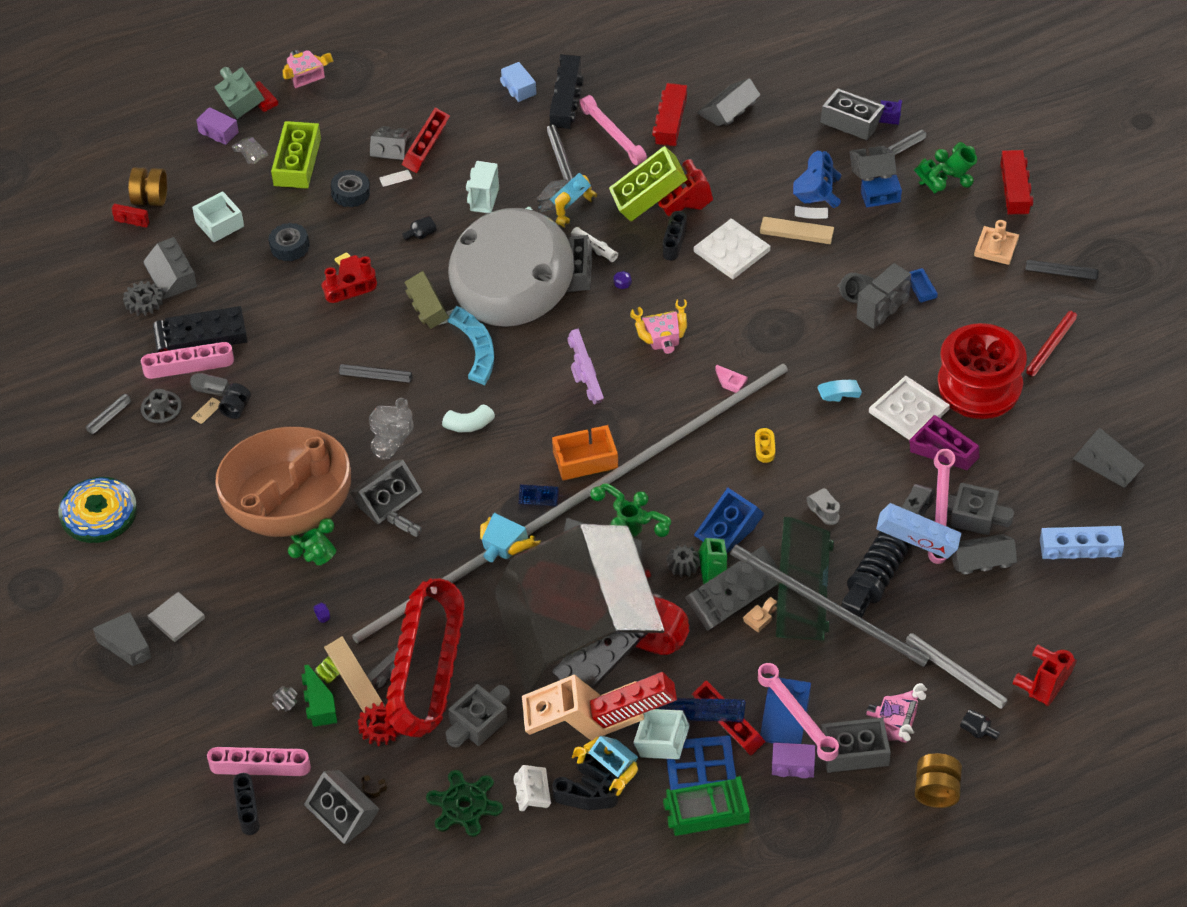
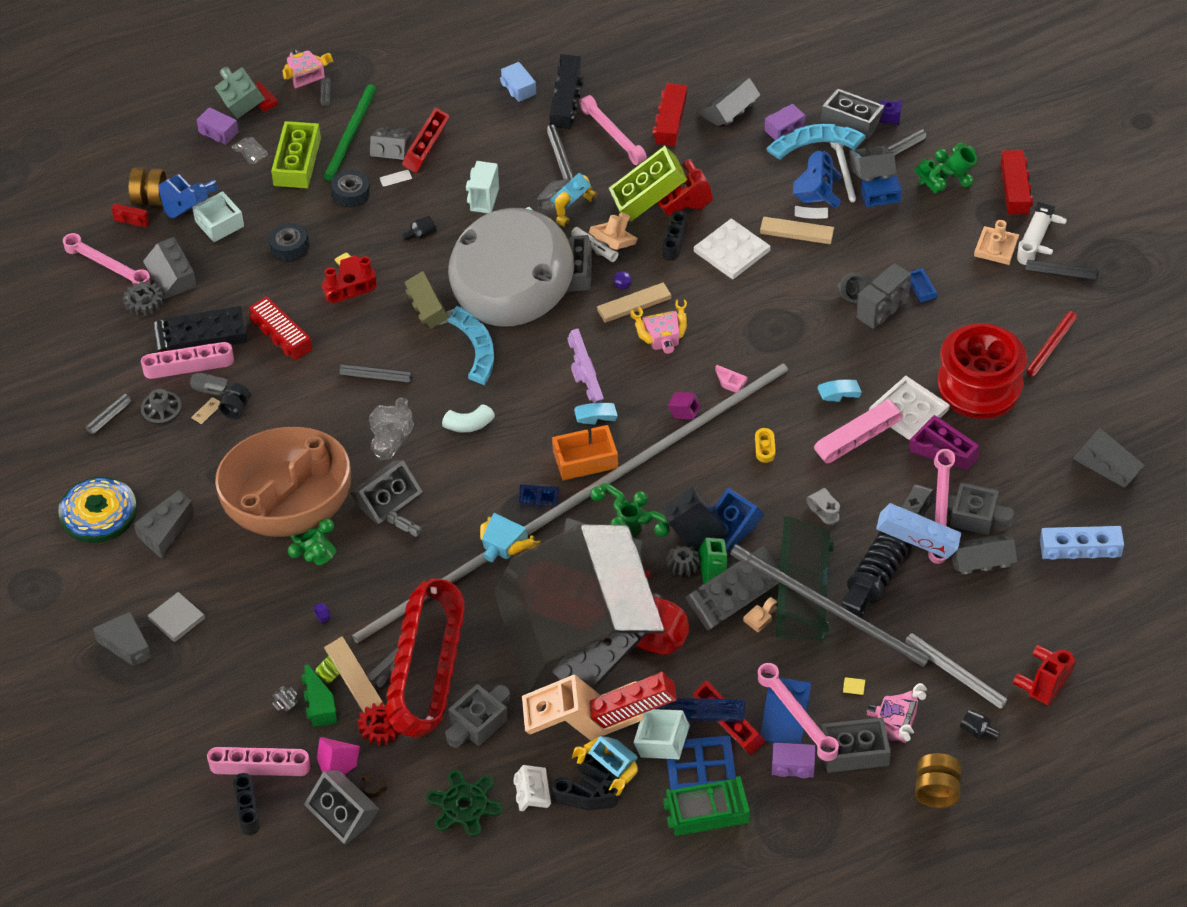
(104, 260): none -> bright pink piece
(164, 523): none -> dark grey wedge
(181, 197): none -> blue piece
(280, 328): none -> red brick
(325, 92): none -> dark grey axle
(337, 755): none -> dark pink slope
(349, 132): none -> green piece
(591, 412): none -> medium azure slope
(614, 232): none -> light nougat plate
(642, 299): none -> tan tile
(684, 405): none -> magenta brick
(694, 518): none -> black slope
(784, 121): none -> medium lavender brick
(813, 134): none -> medium azure tile
(845, 172): none -> white piece
(854, 686): none -> light yellow piece
(858, 431): none -> bright pink beam
(1041, 220): none -> white piece

